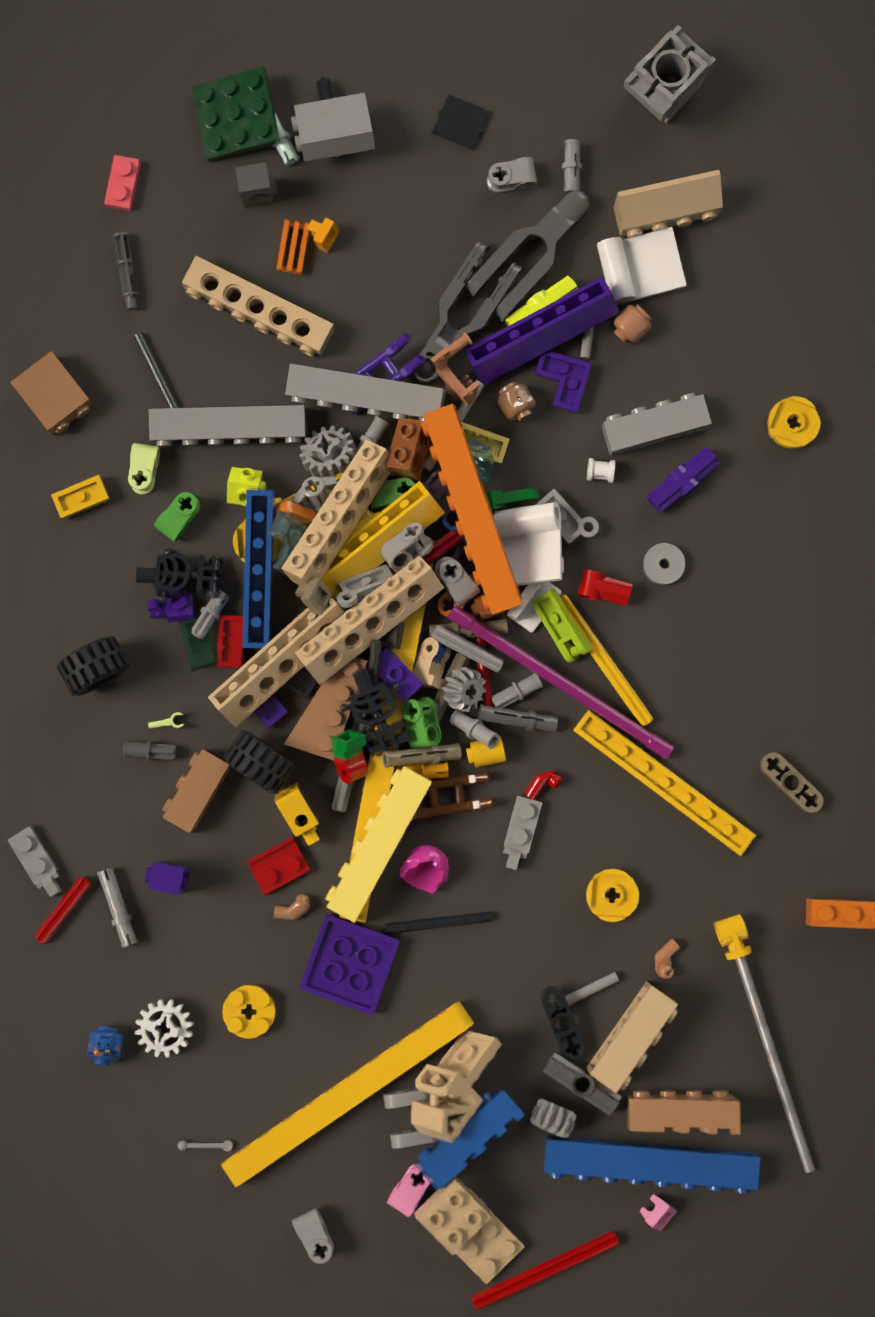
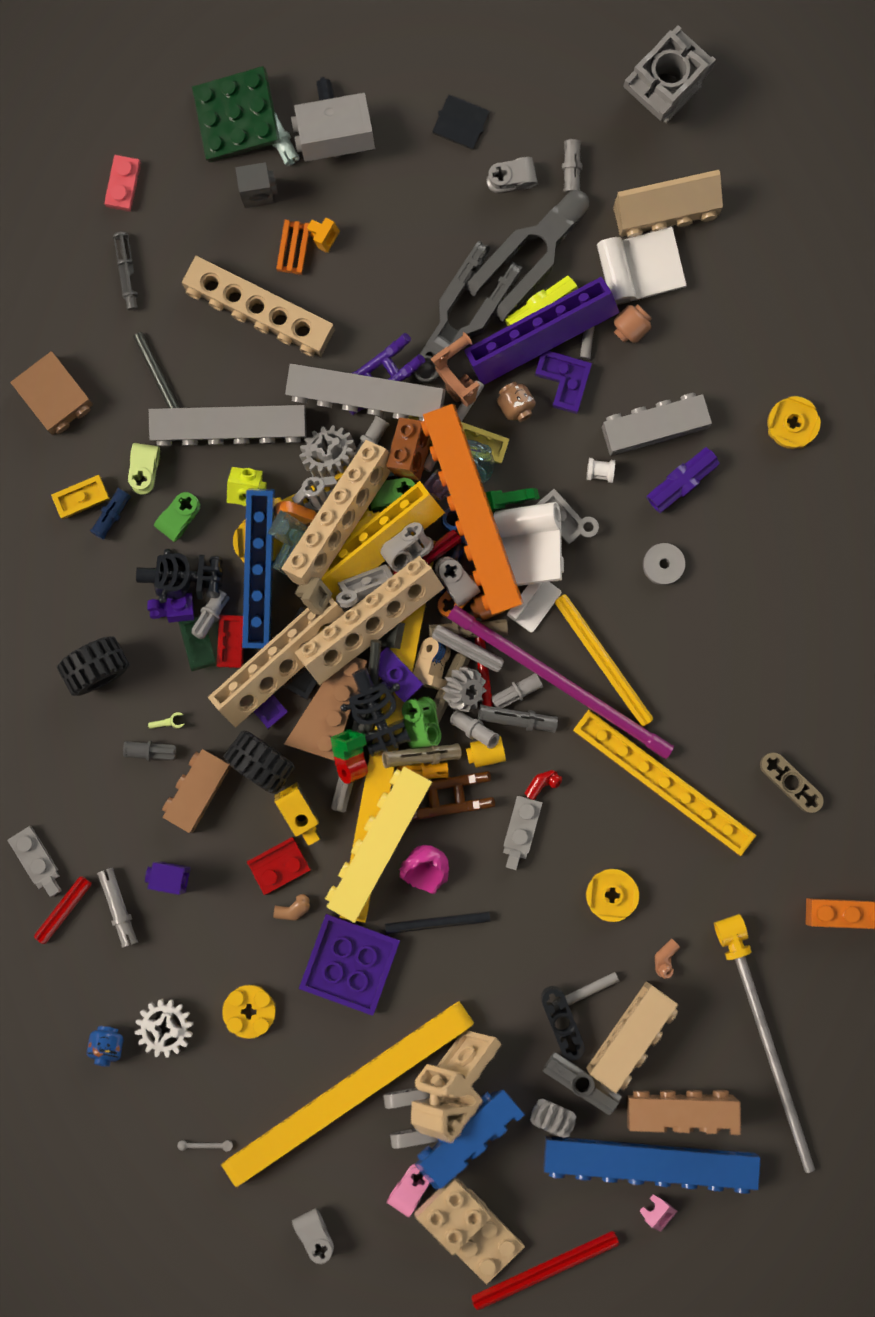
(110, 514): none -> dark blue pin
(561, 625): lime plate -> none
(598, 586): red piece -> none

